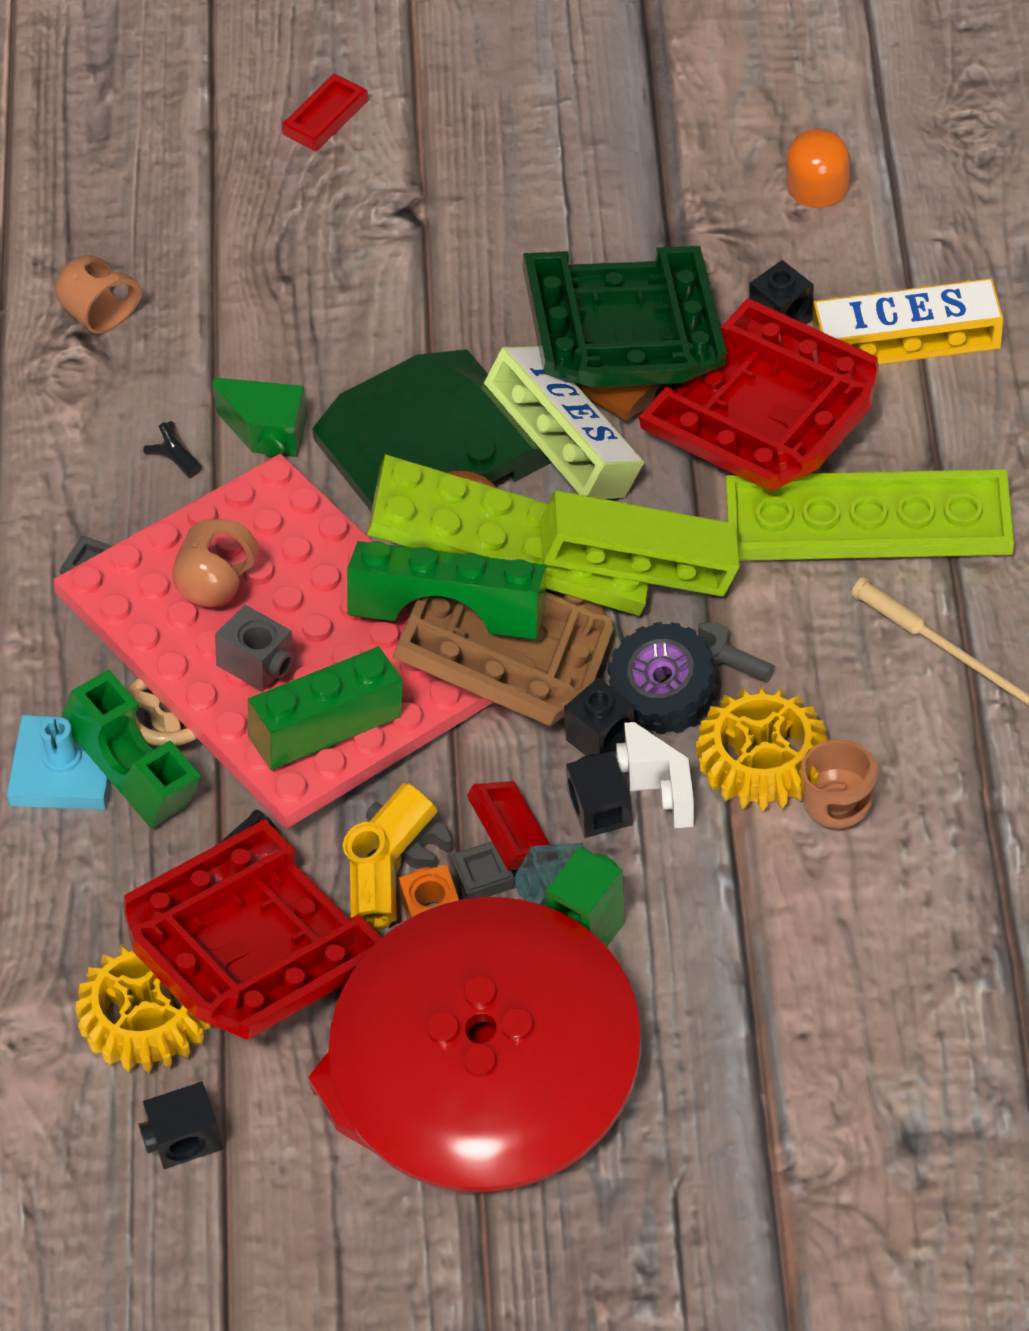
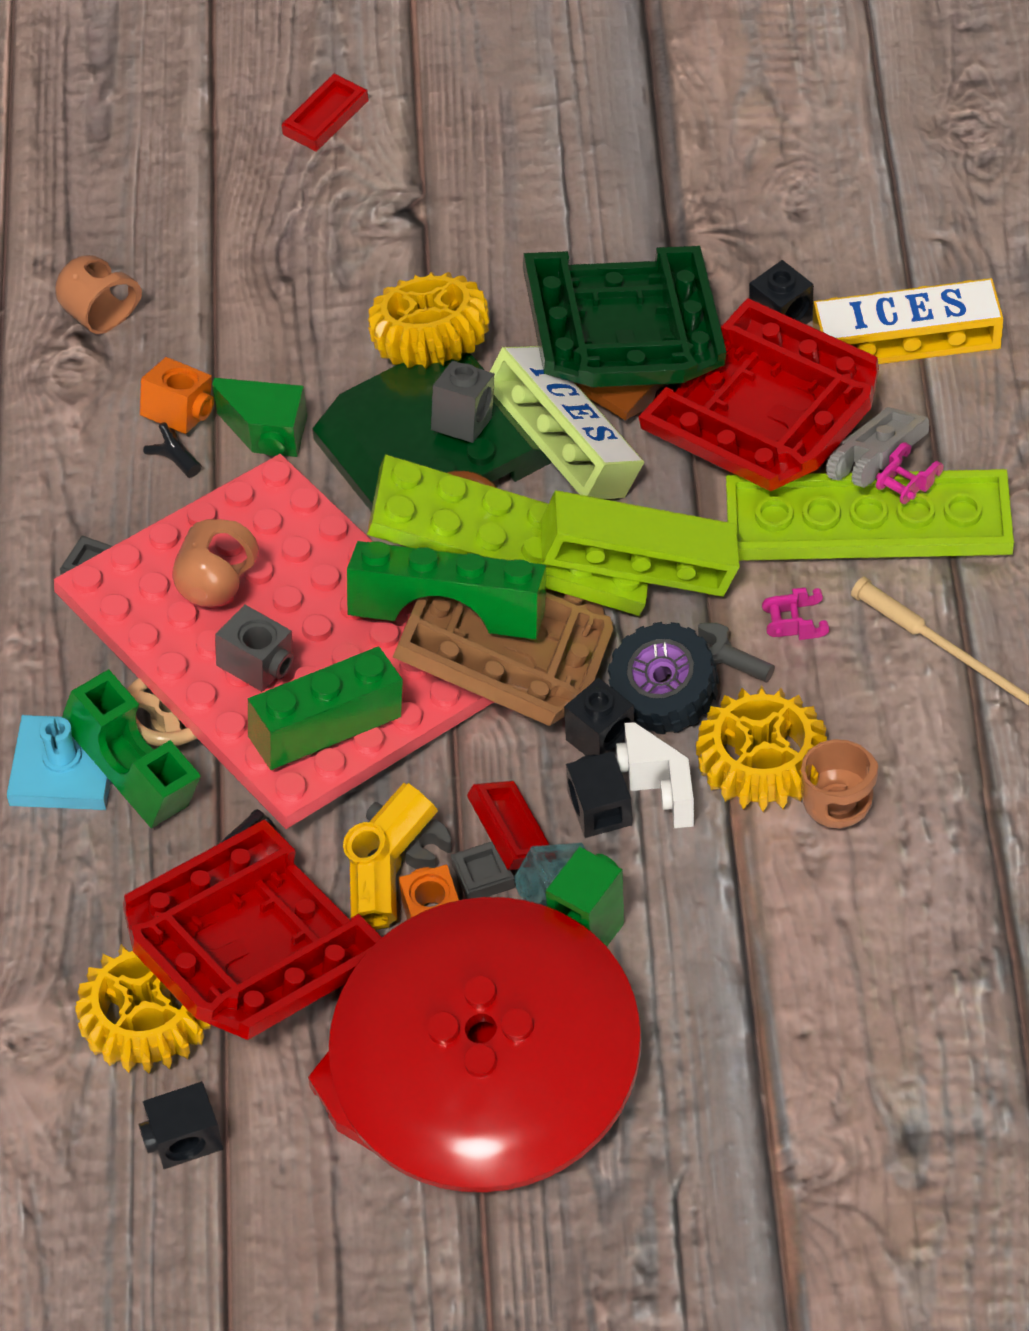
(176, 395): none -> orange brick
(428, 320): none -> yellow gear
(462, 401): none -> dark grey brick
(796, 626): none -> dark pink piece
(818, 168): orange helmet -> none
(874, 444): none -> light grey hinge
(921, 481): none -> dark pink piece

